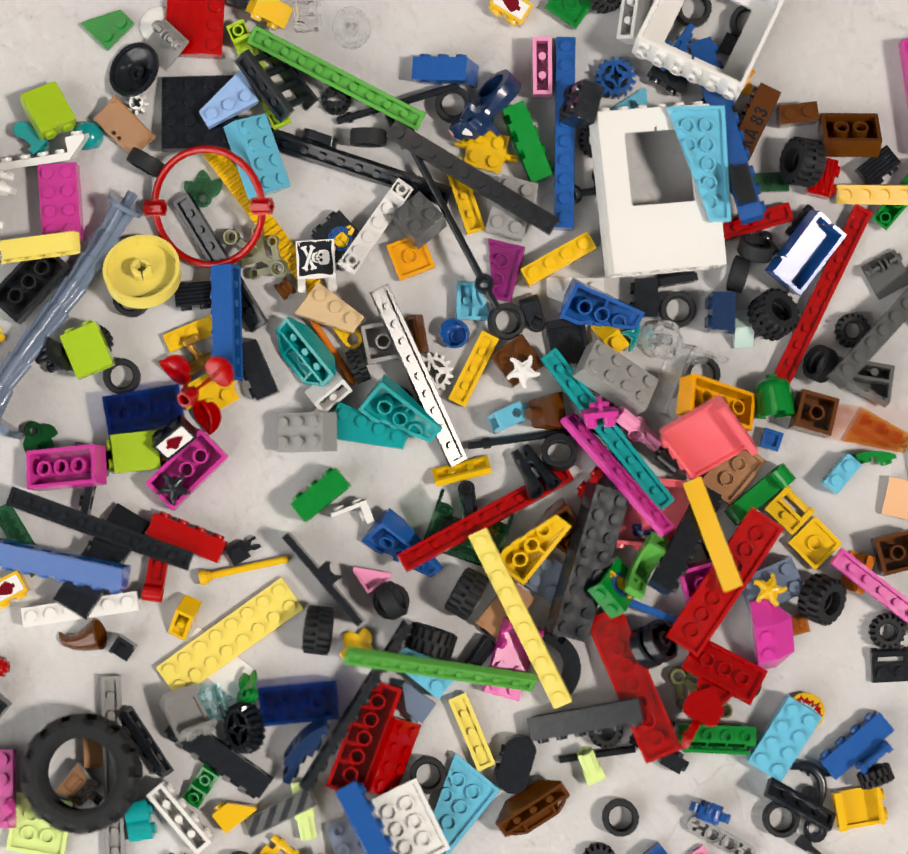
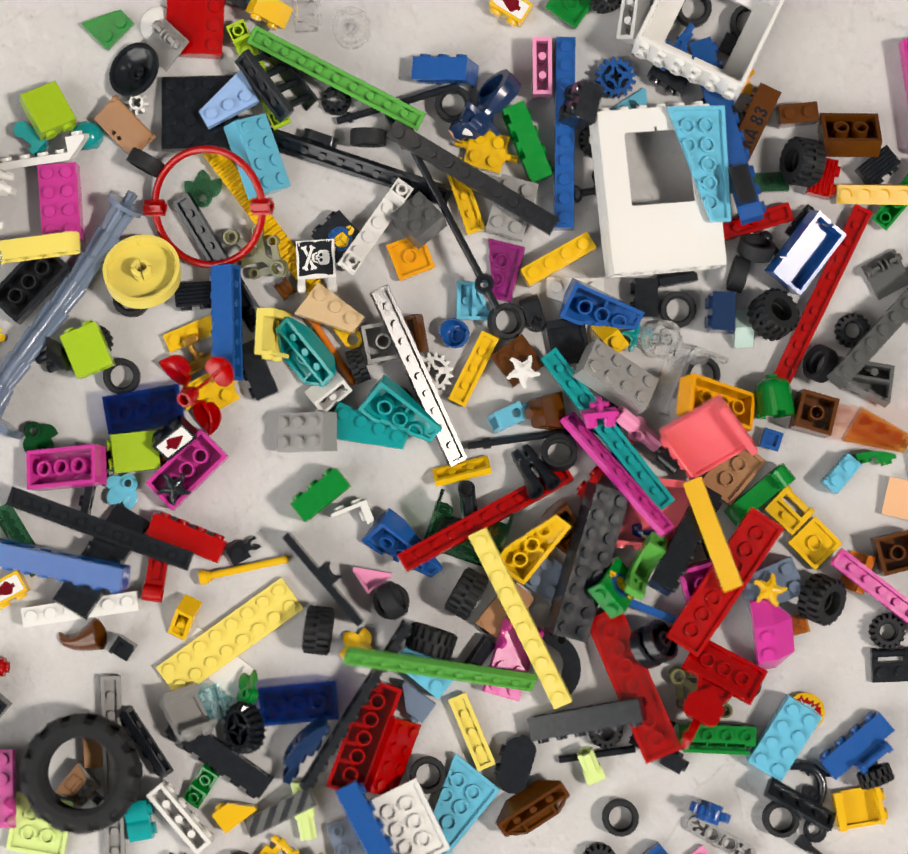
(120, 492): none -> medium azure plate
(265, 335): none -> light yellow panel

